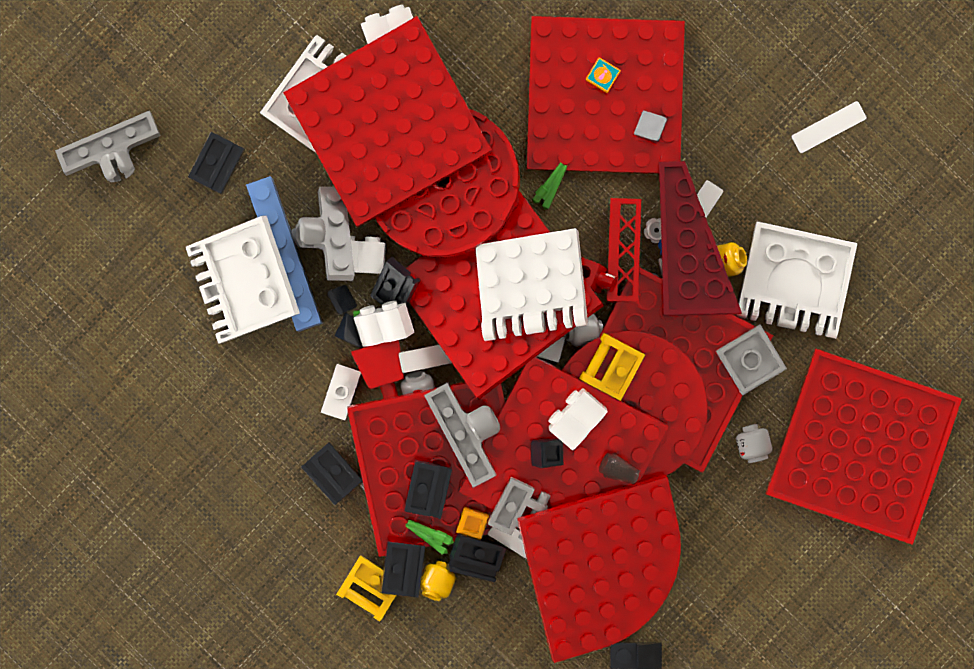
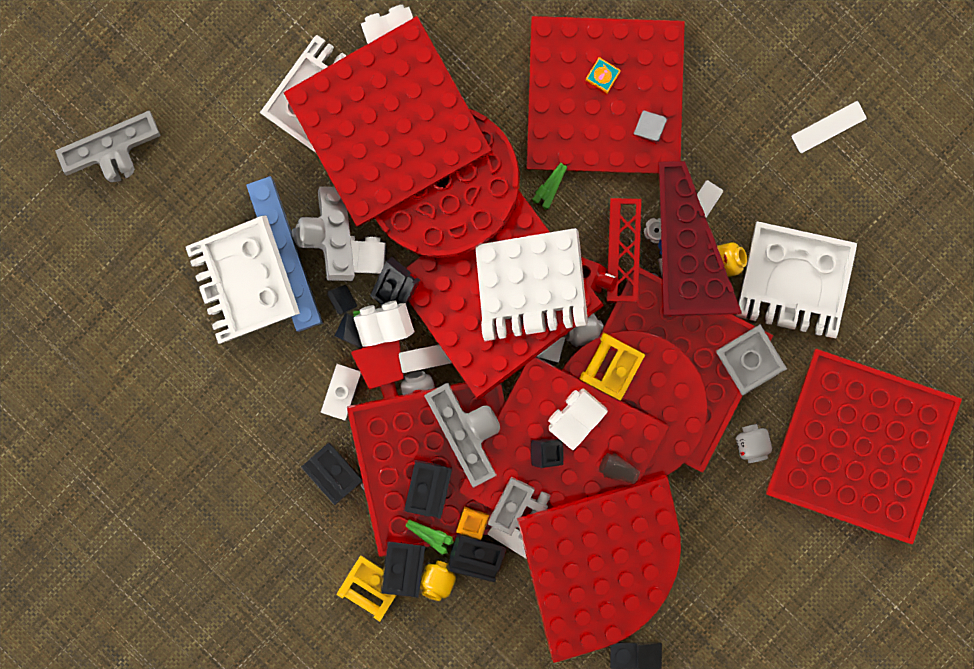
(216, 163): black plate -> none

